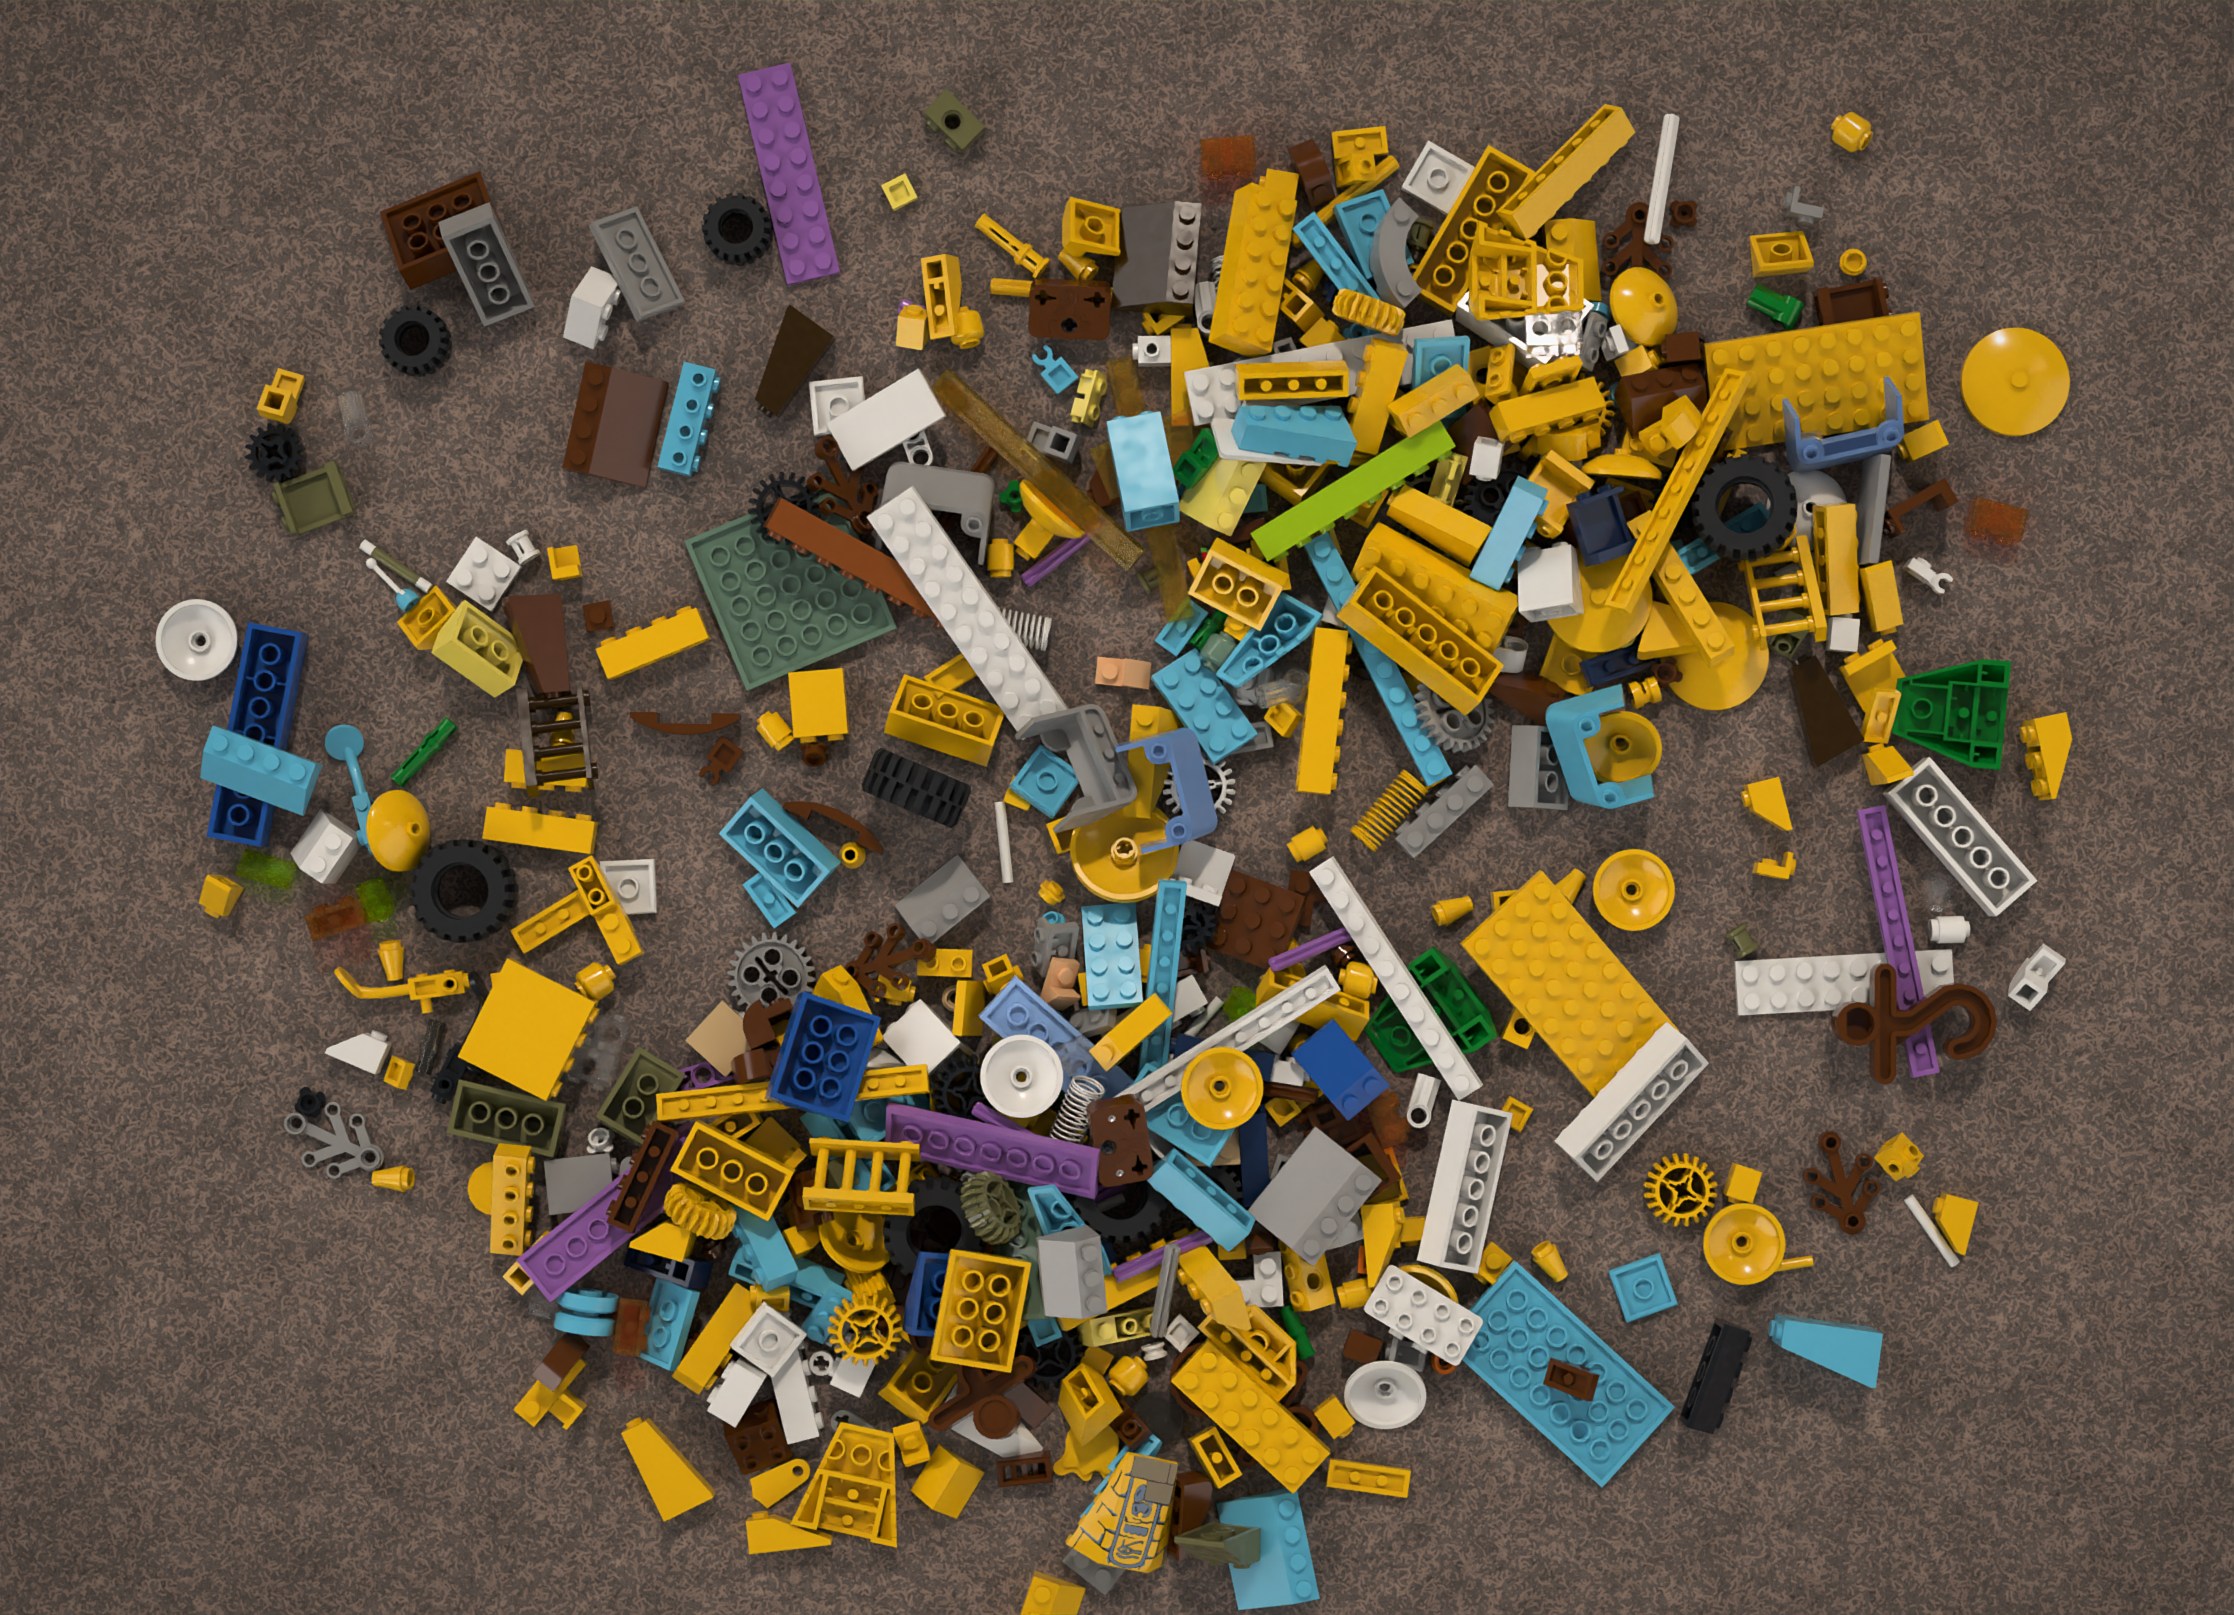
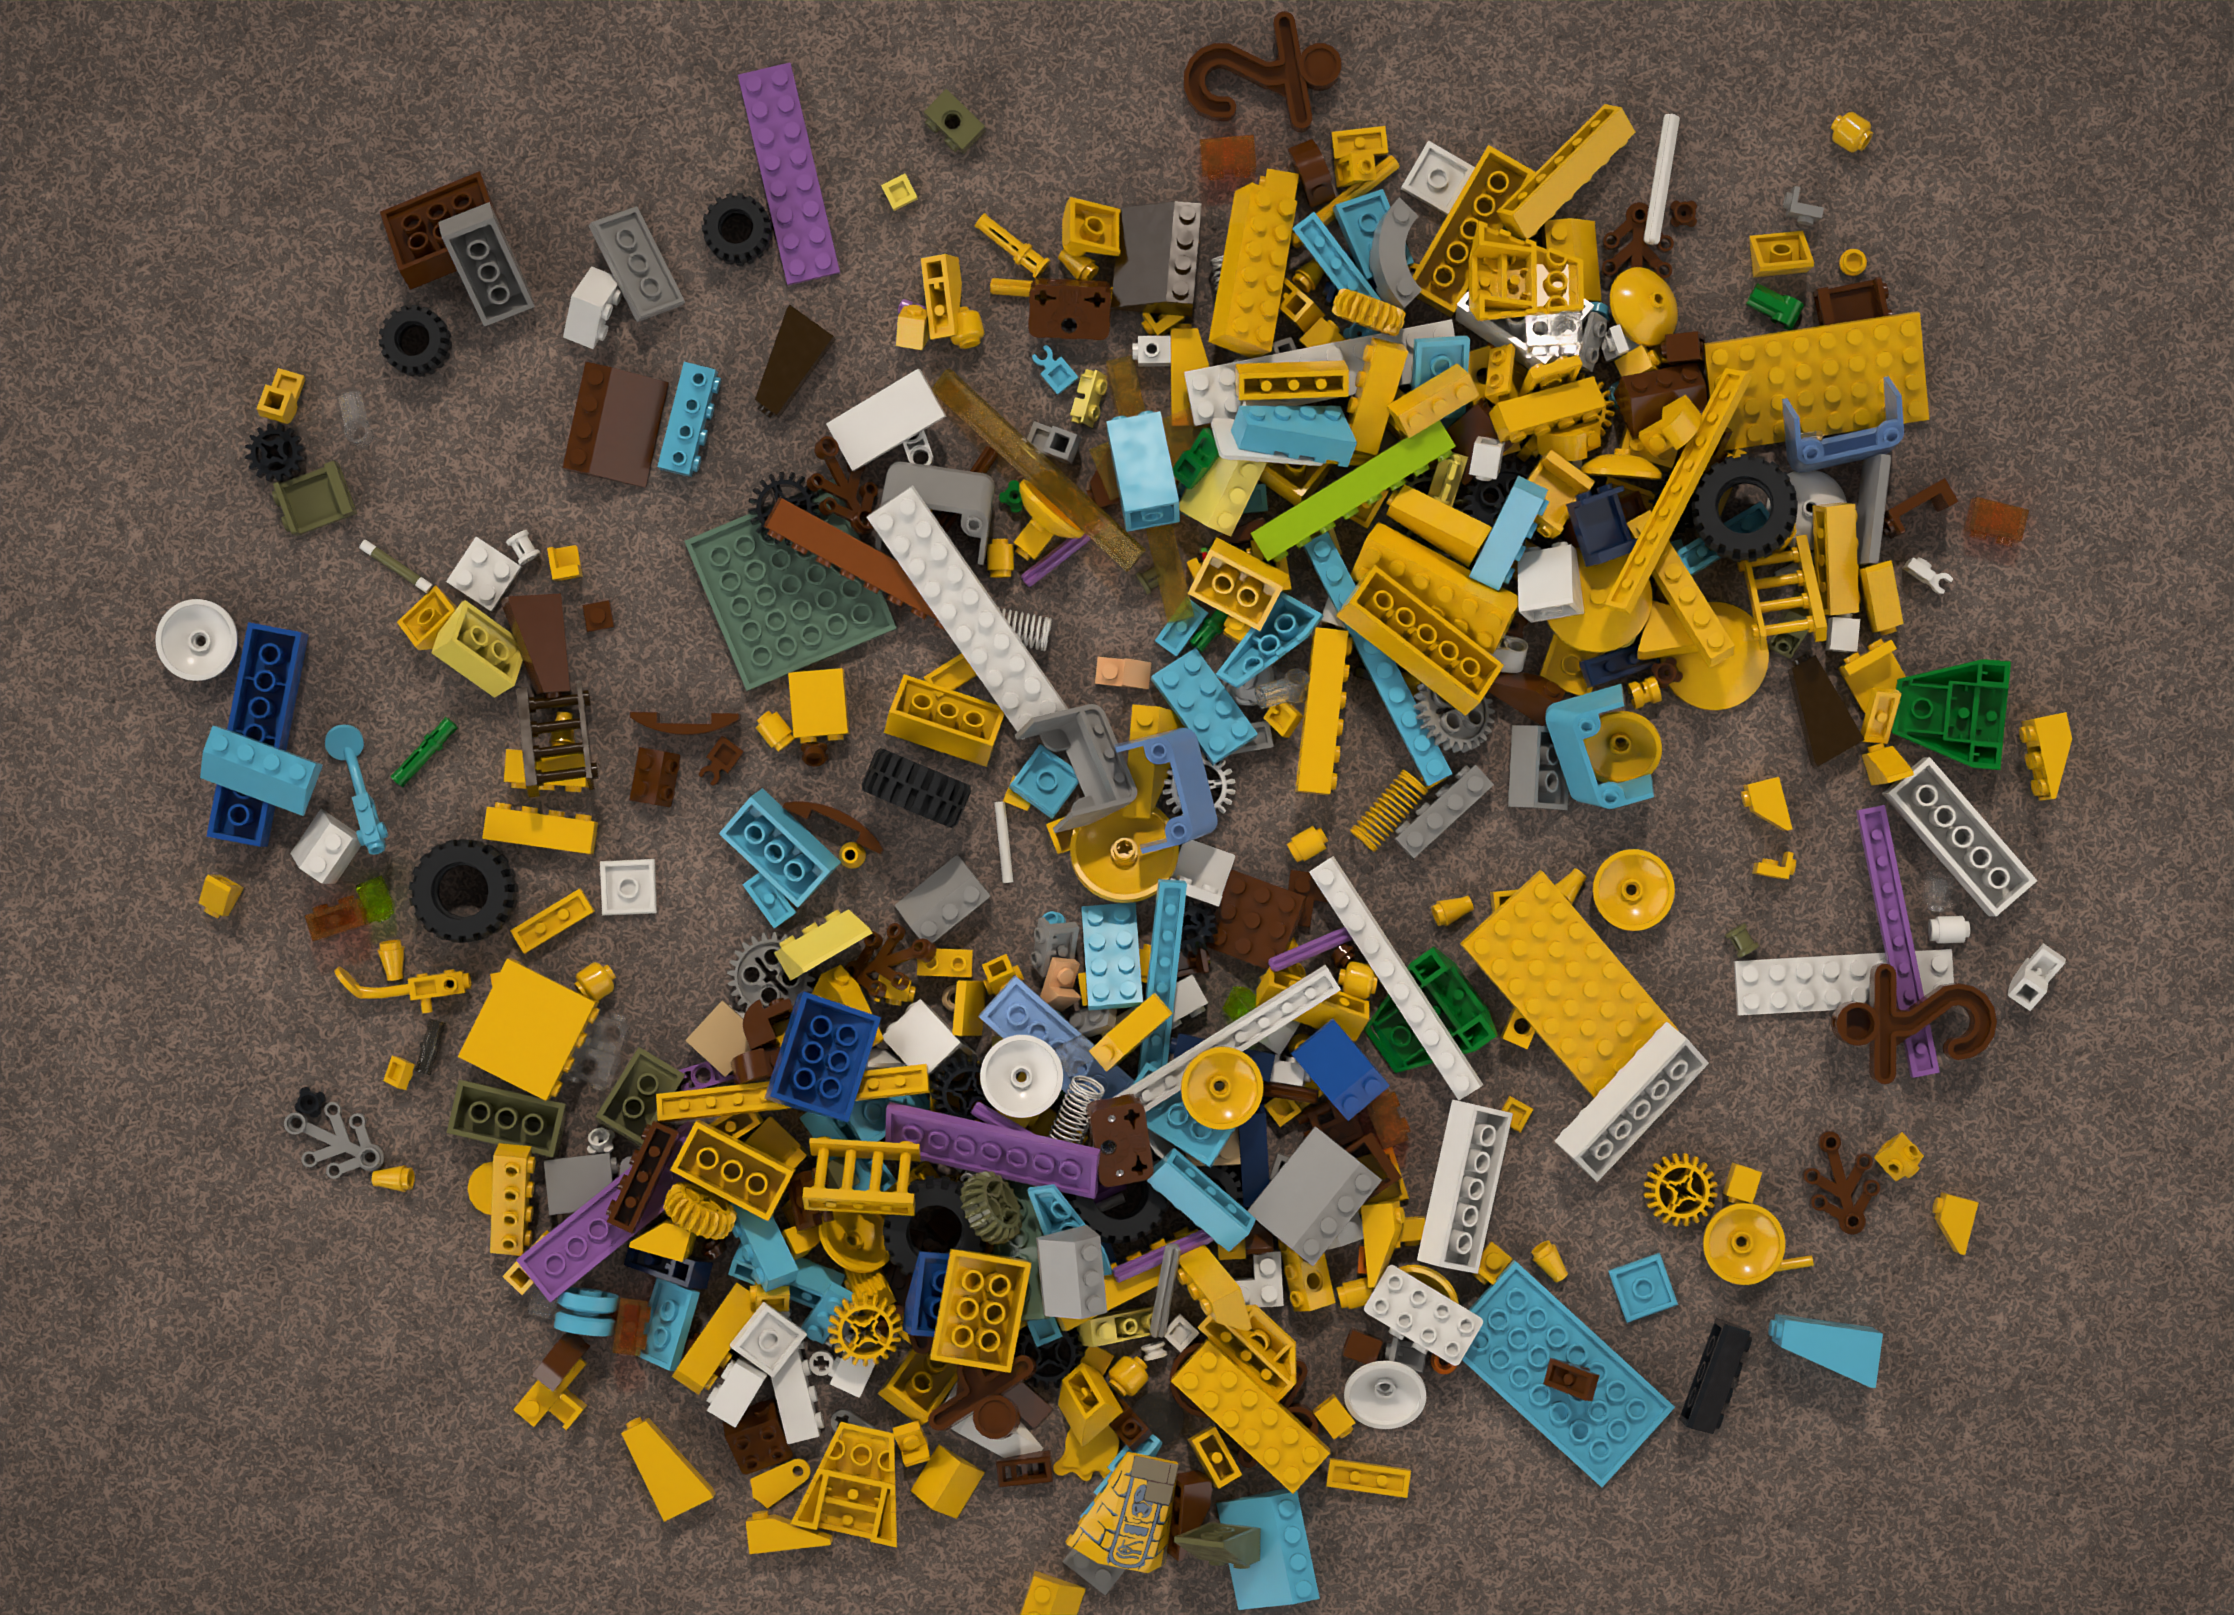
(266, 869): clear neon green slope -> none
(363, 1051): white slope -> none
(398, 830): yellow dish -> none
(404, 596): hinge -> none
(455, 1067): black piece -> none
(606, 910): yellow slope -> none
(652, 643): yellow brick -> none
(655, 777): none -> reddish brown bracket
(820, 942): none -> light yellow slope
(832, 399): white plate -> none
(1051, 892): yellow plate -> none
(1202, 1019): white bar -> none
(1204, 304): white piece -> none
(1217, 650): sand green head -> none
(1287, 75): none -> reddish brown piece
(1296, 1331): green pin -> none
(1419, 234): olive bush -> none
(1422, 1097): white piece -> none
(1922, 442): yellow slope -> none
(1931, 1230): white bar -> none
(2014, 381): yellow dish -> none

